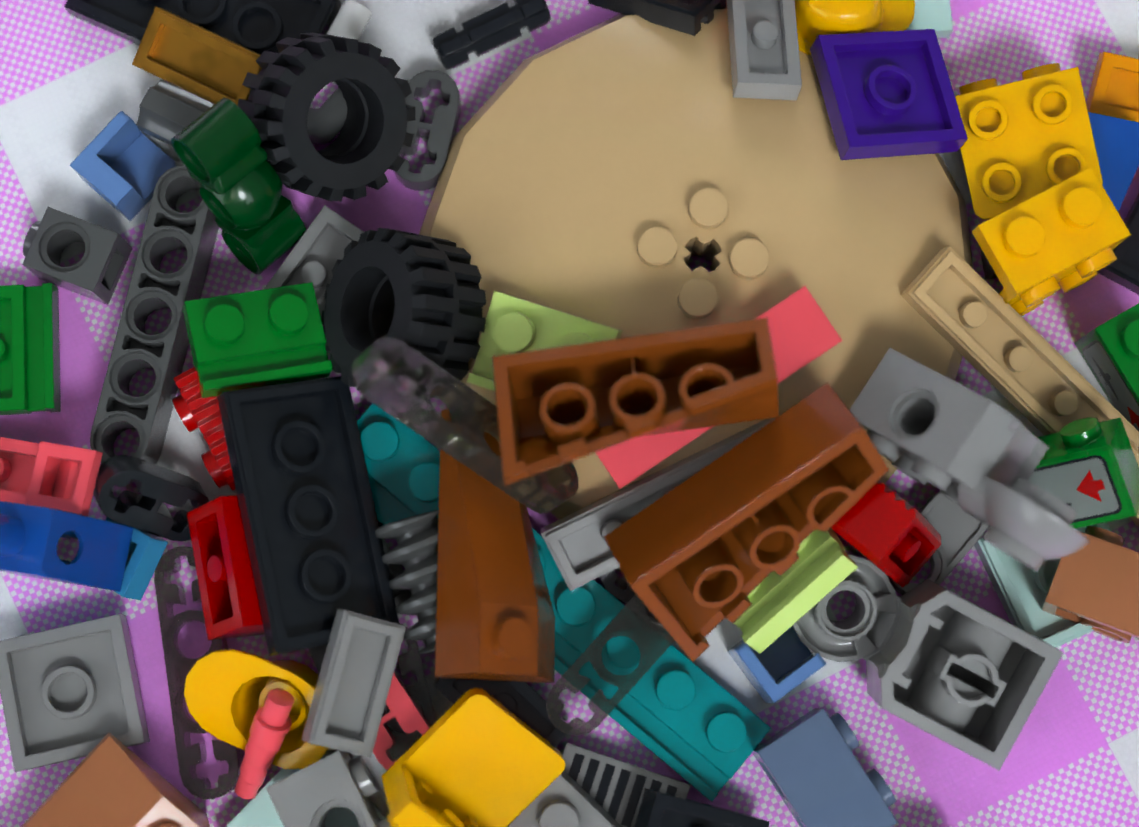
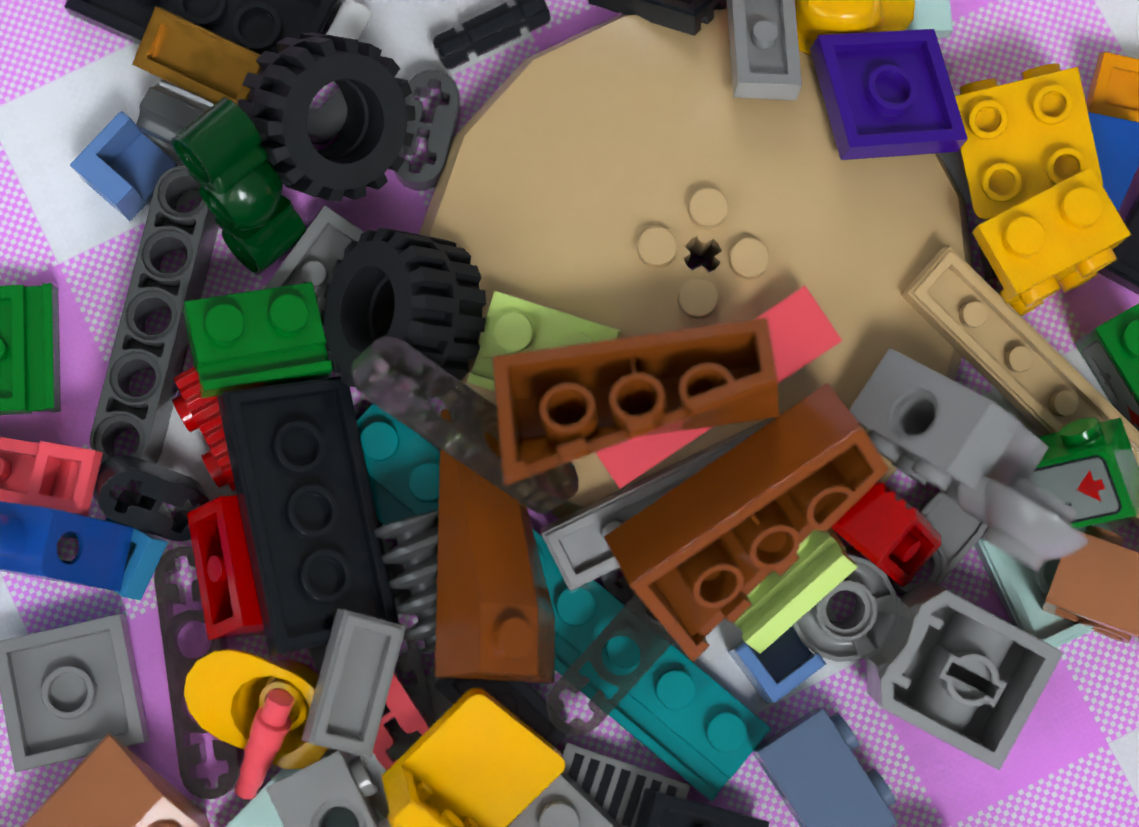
(98, 269): dark grey brick -> none

